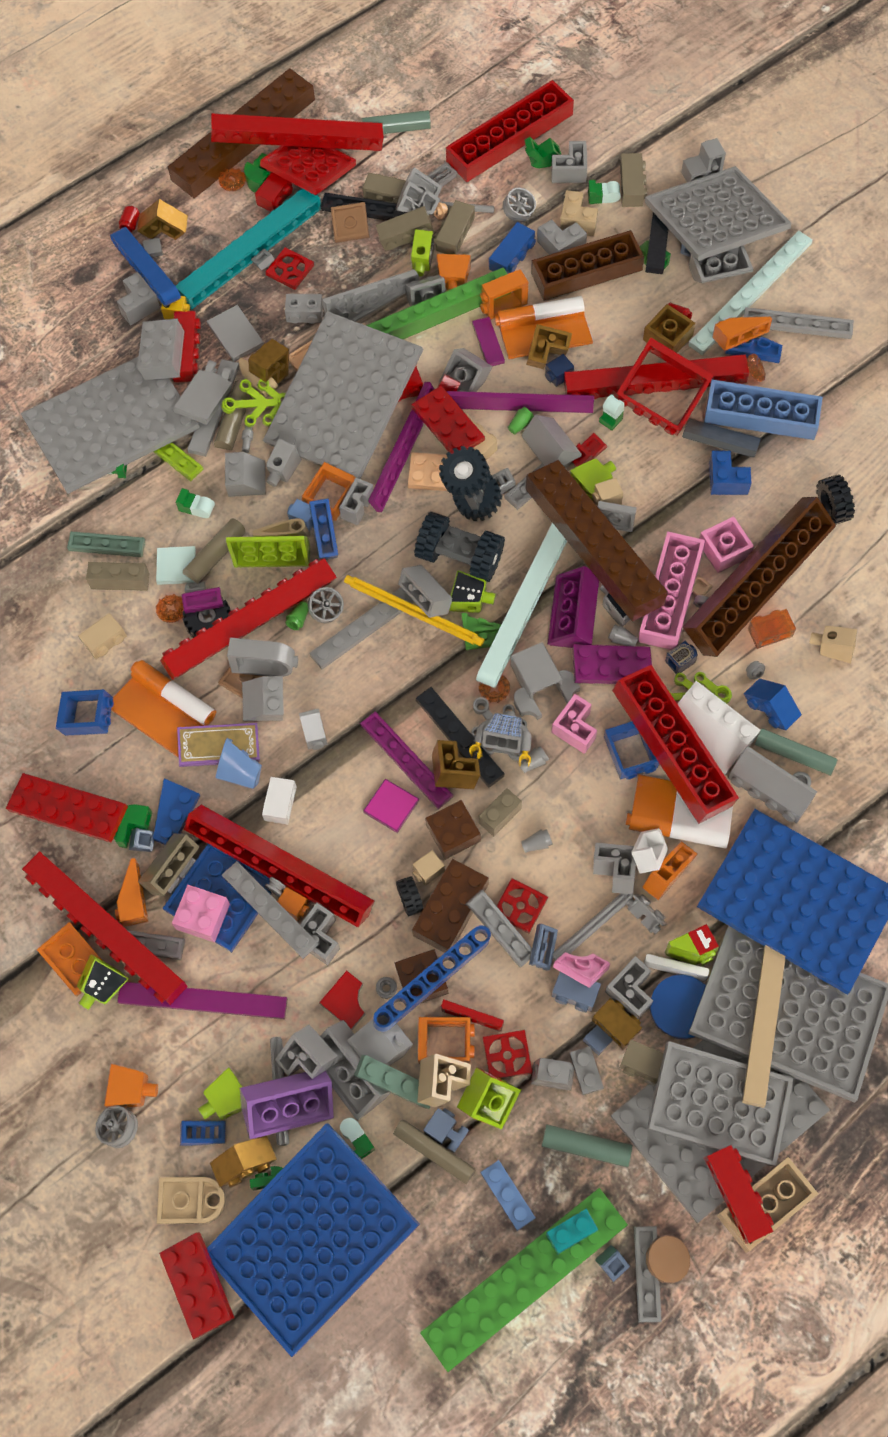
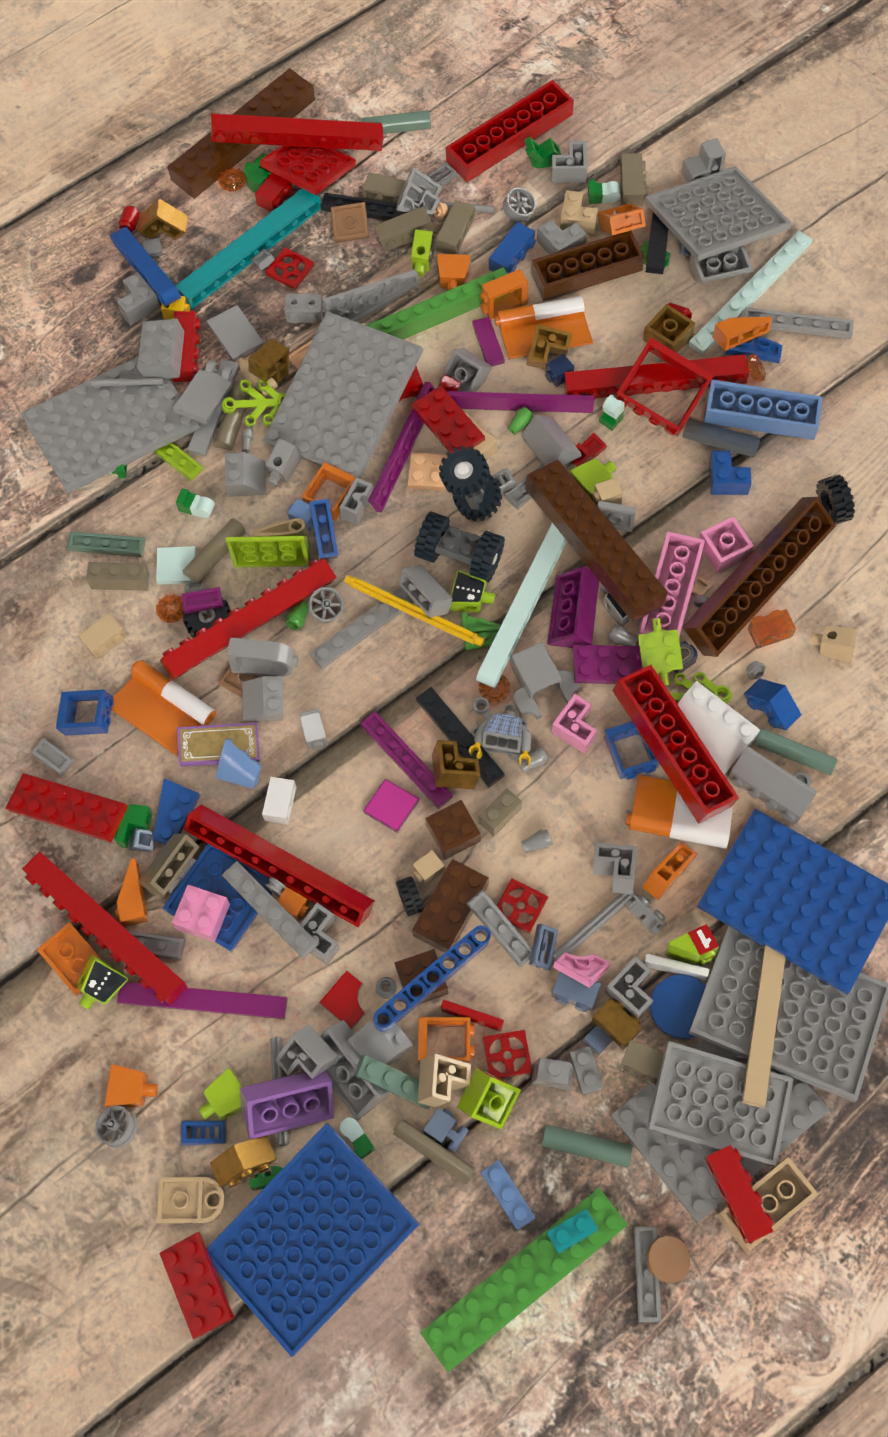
(52, 757): none -> light grey tile
(127, 382): none -> light grey bar
(424, 289): light grey slope -> none
(612, 1263): sand blue slope -> none
(626, 218): none -> orange window
(649, 850): white panel -> none
(661, 650): none -> lime plate

